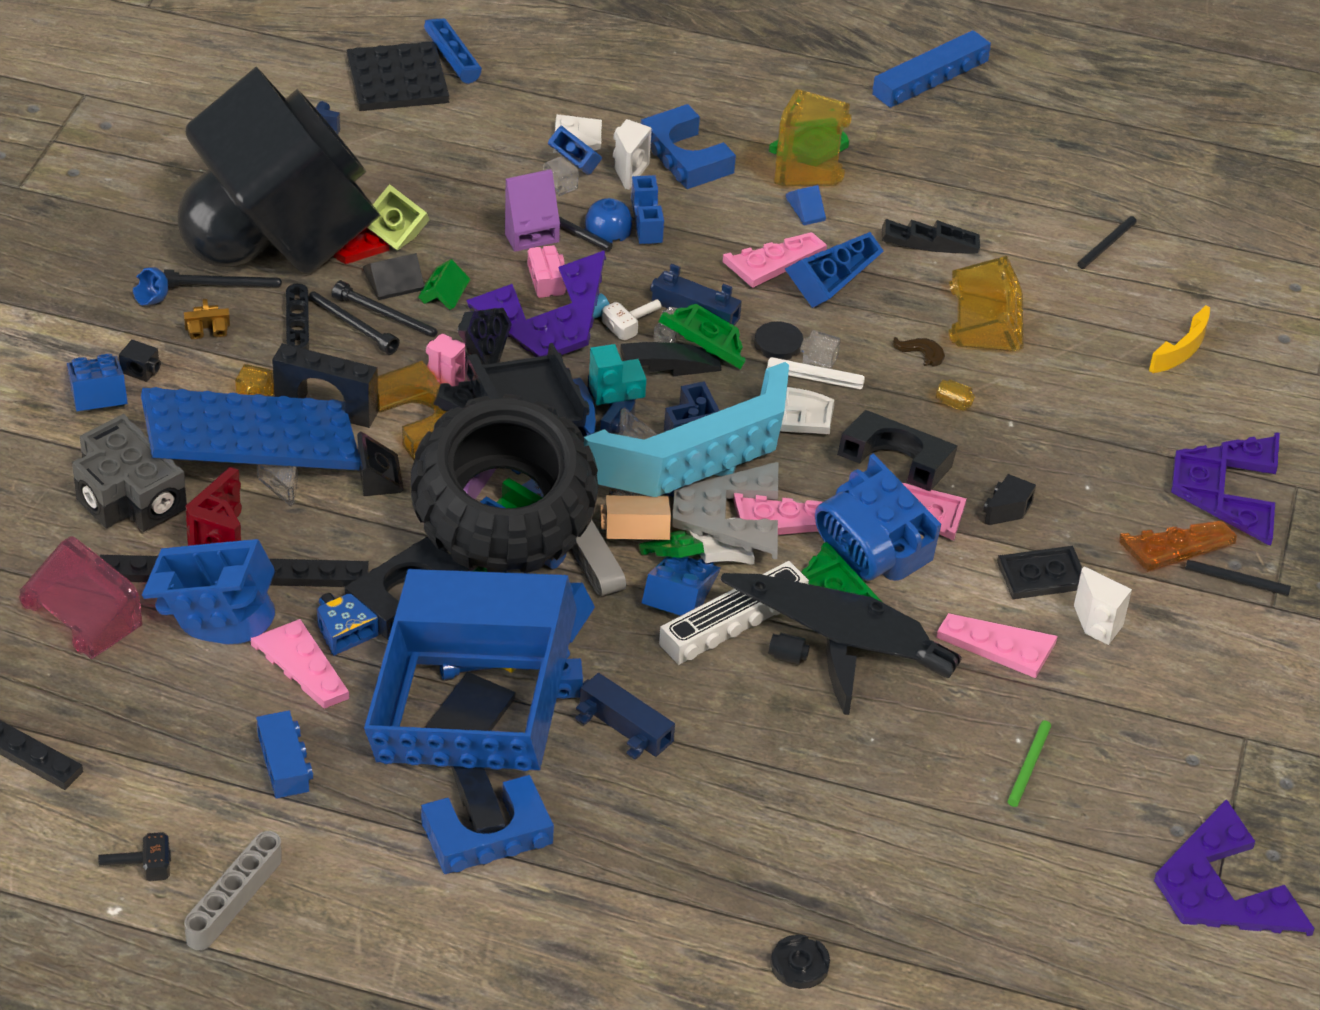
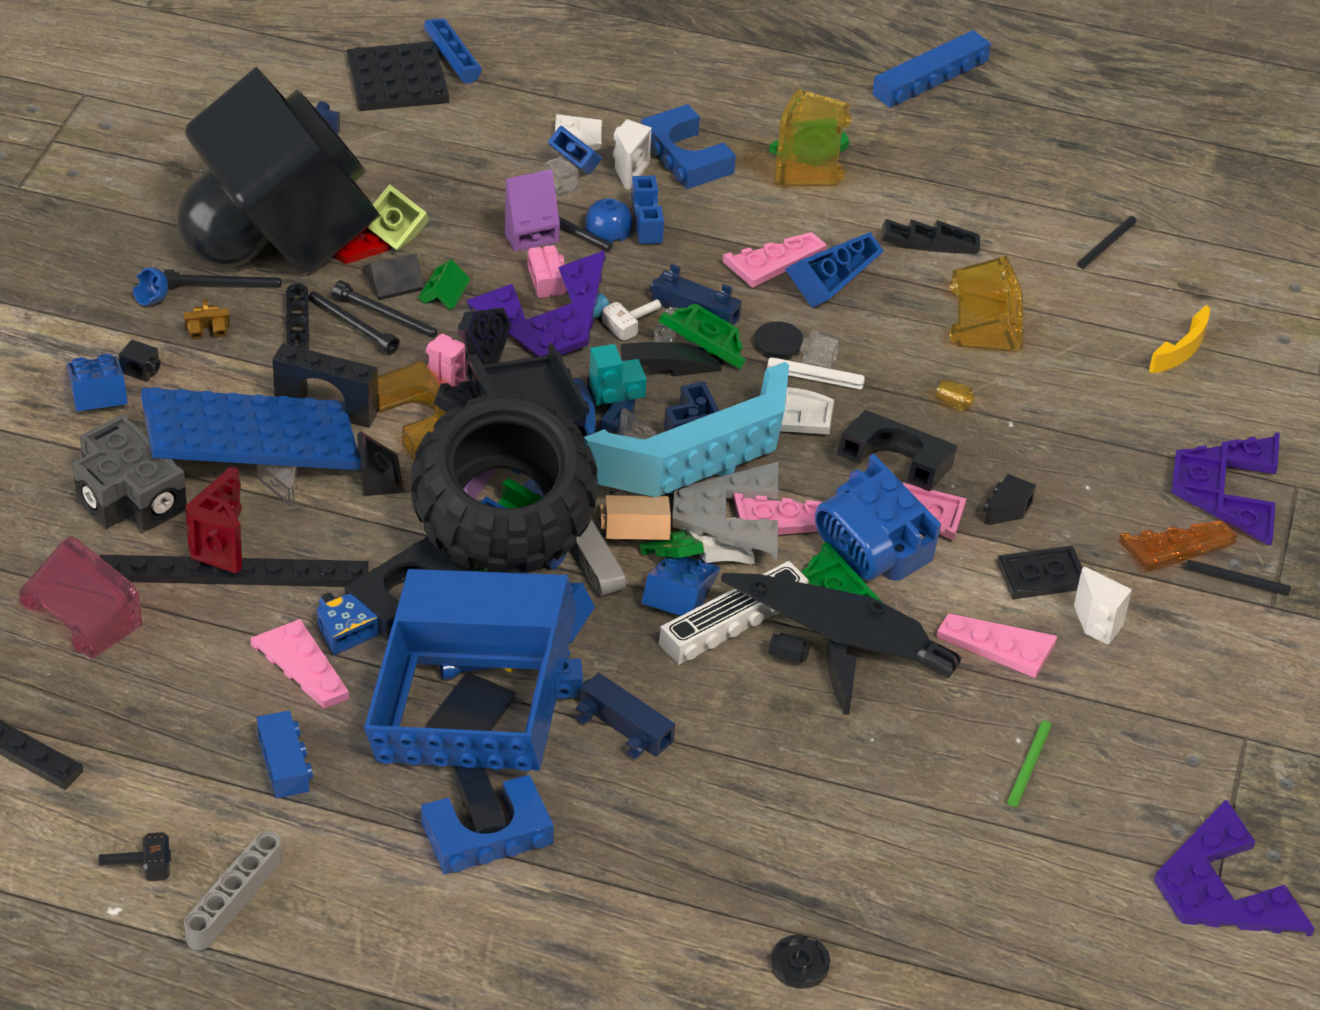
(215, 589): blue brick -> none
(254, 381): clear yellow brick -> none
(807, 204): blue slope -> none
(931, 349): dark brown piece -> none

